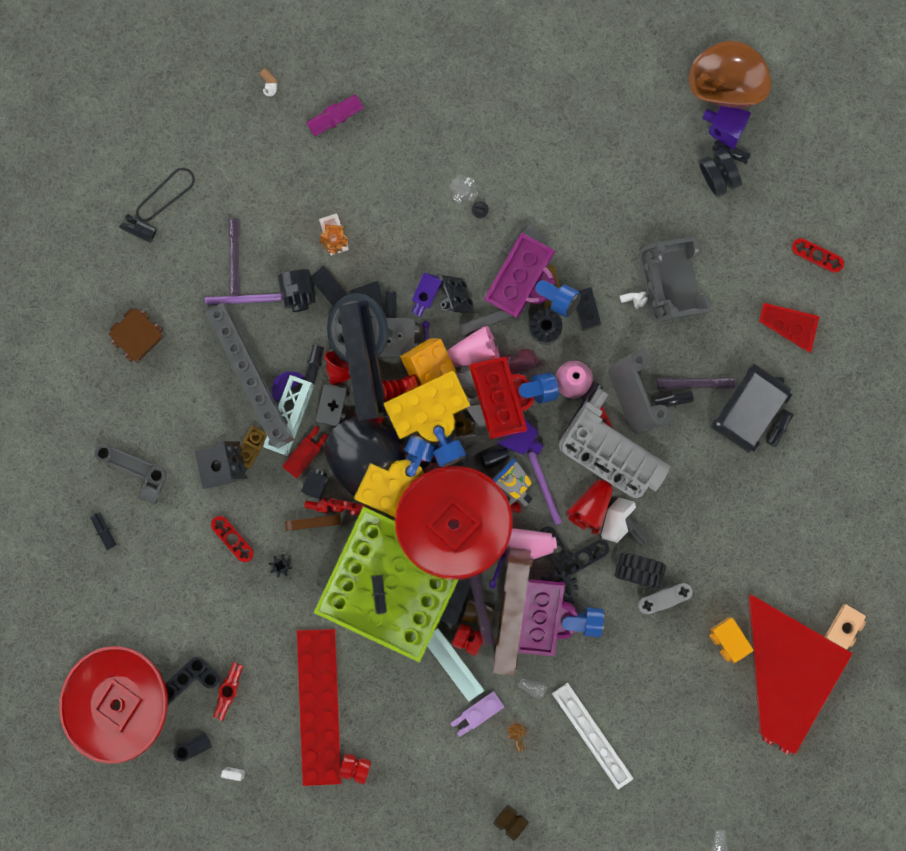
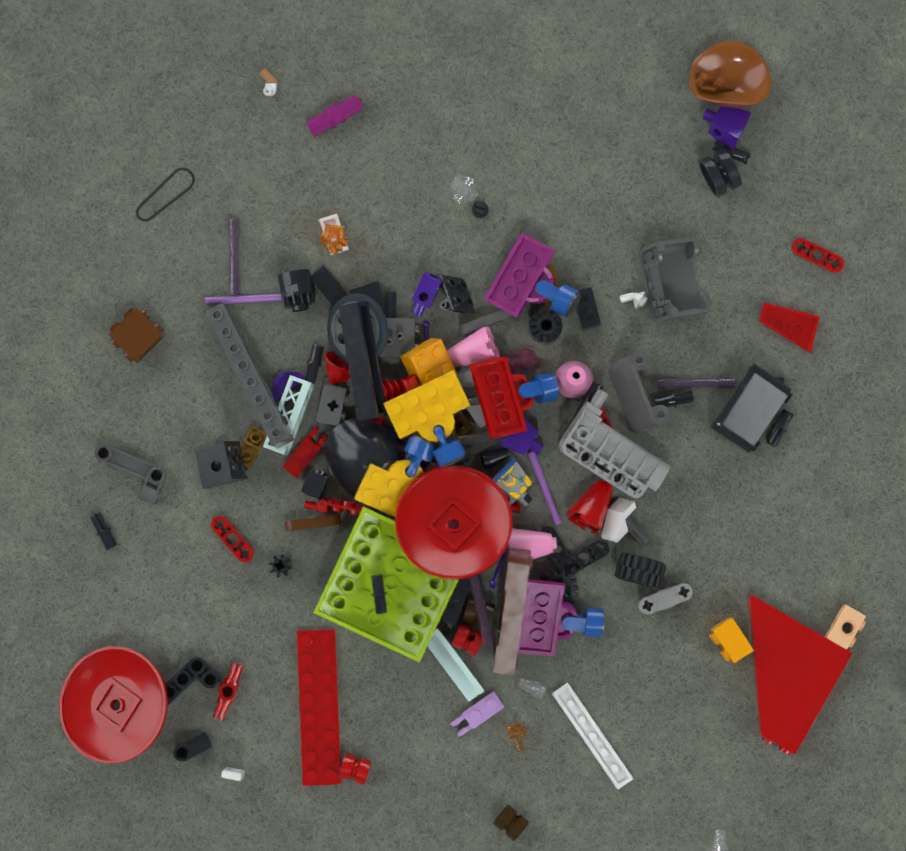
(141, 230): black hinge -> none

